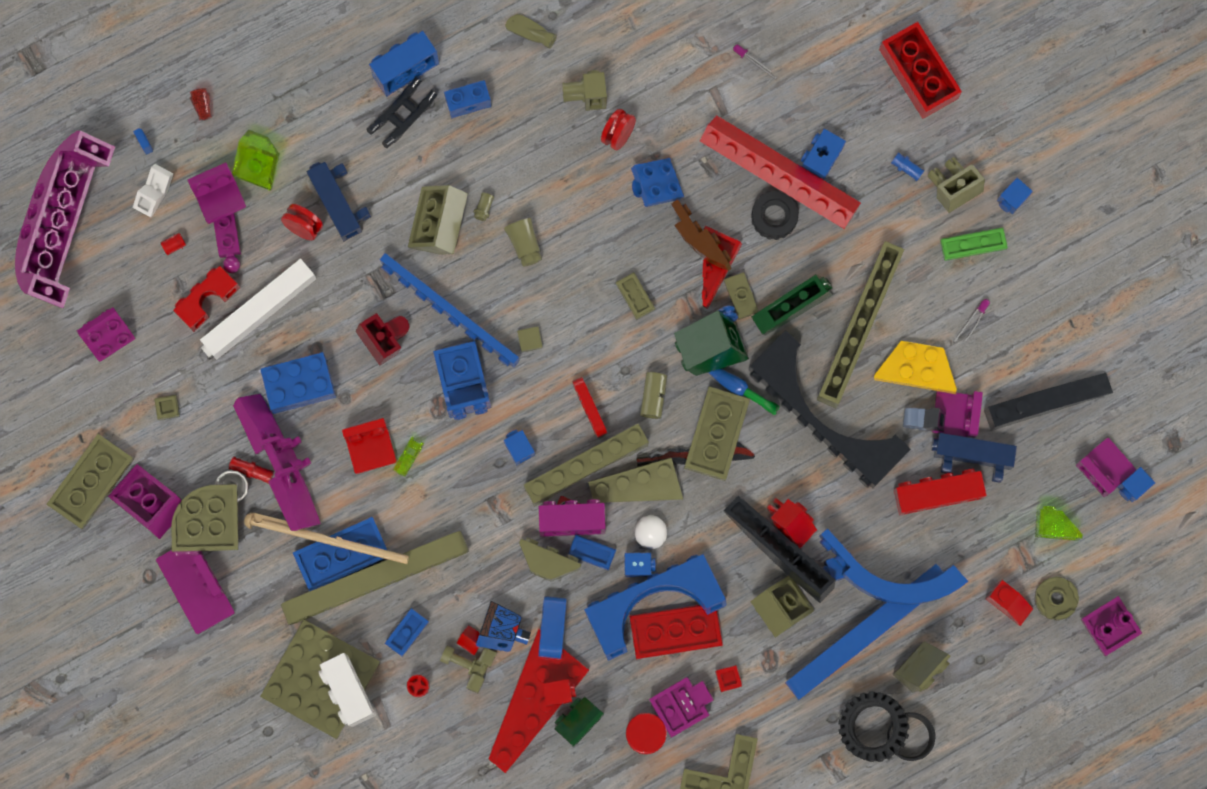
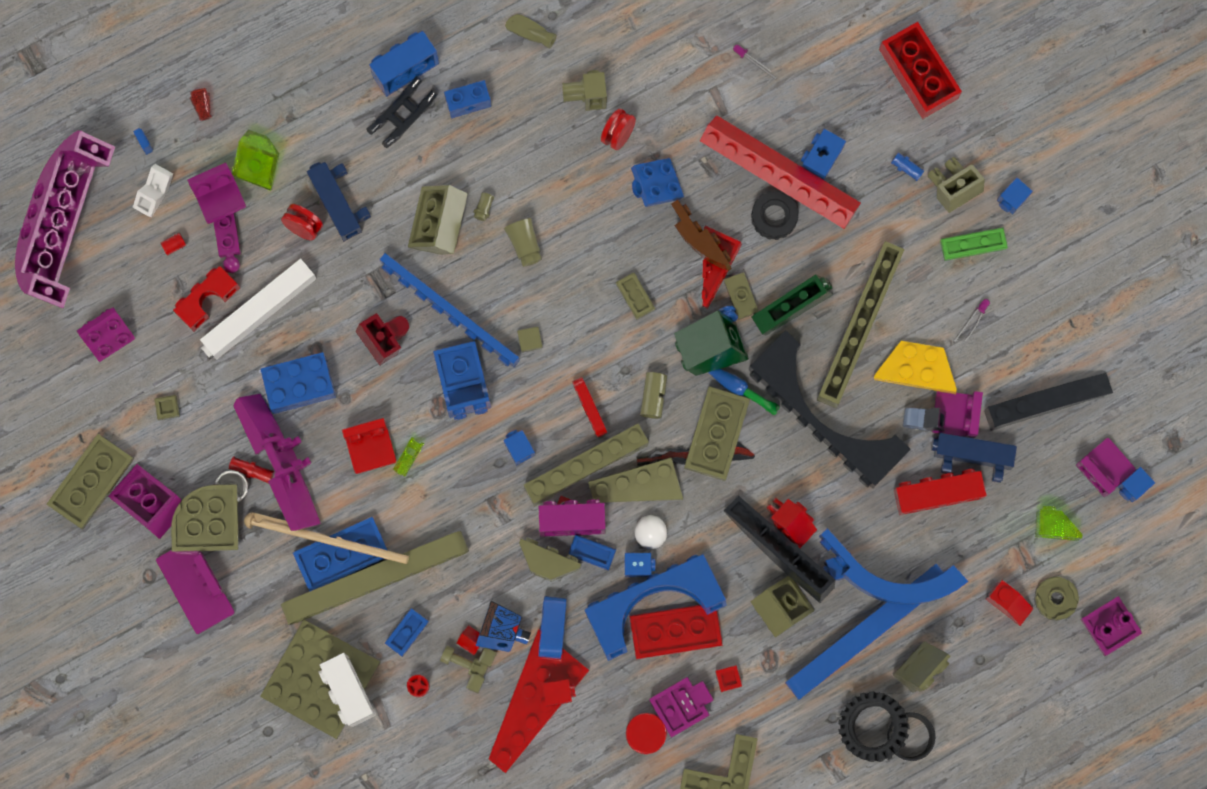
(578, 721): dark green slope -> none

